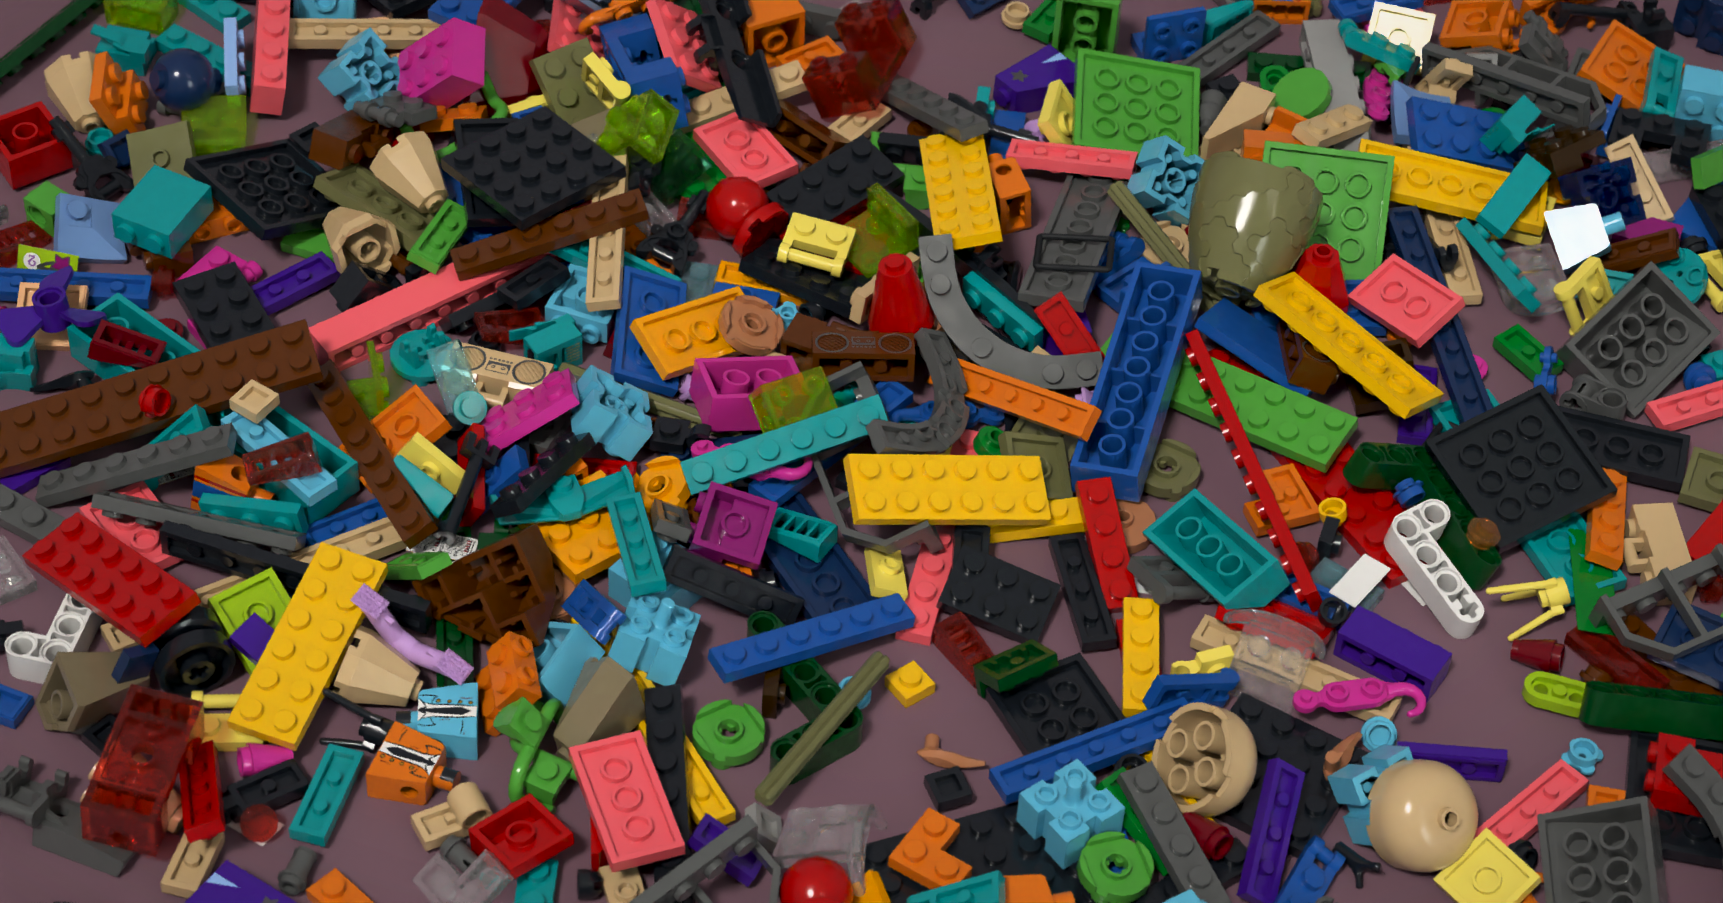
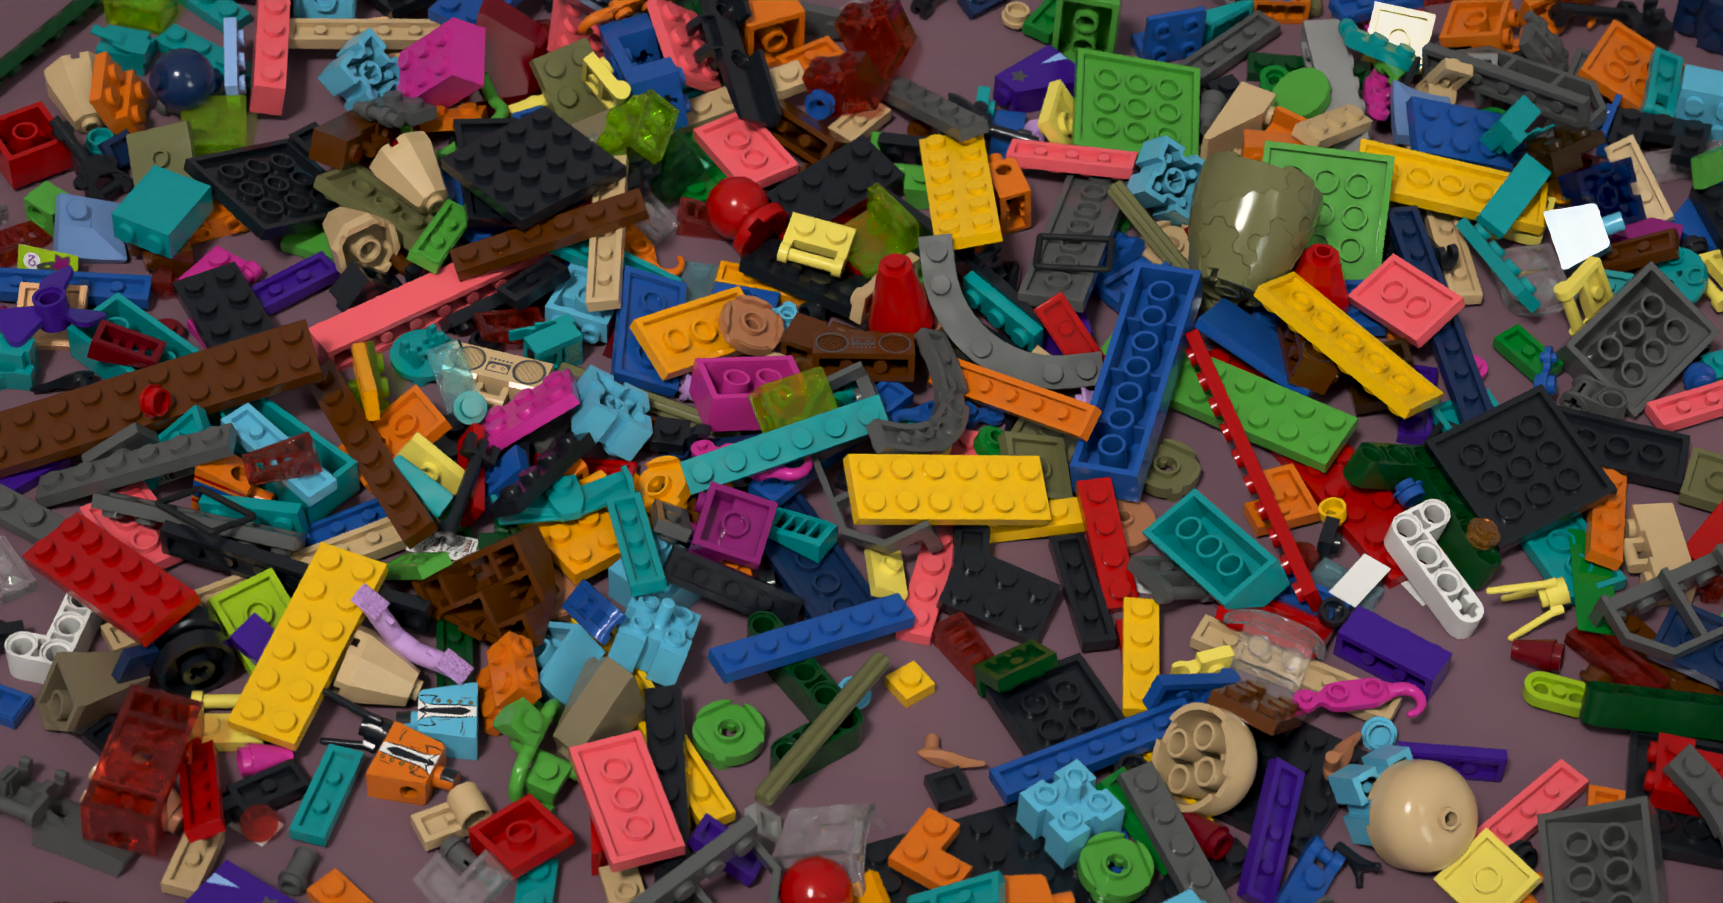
(127, 439): none -> dark grey plate
(249, 515): none -> black piece
(254, 401): tan plate -> none
(365, 381): none -> light orange tile
(585, 884): black hinge -> none
(675, 236): black piece -> none
(773, 693): dark brown plate -> none
(816, 110): none -> blue plate
(1258, 708): none -> reddish brown plate
(1583, 755): medium azure plate -> none

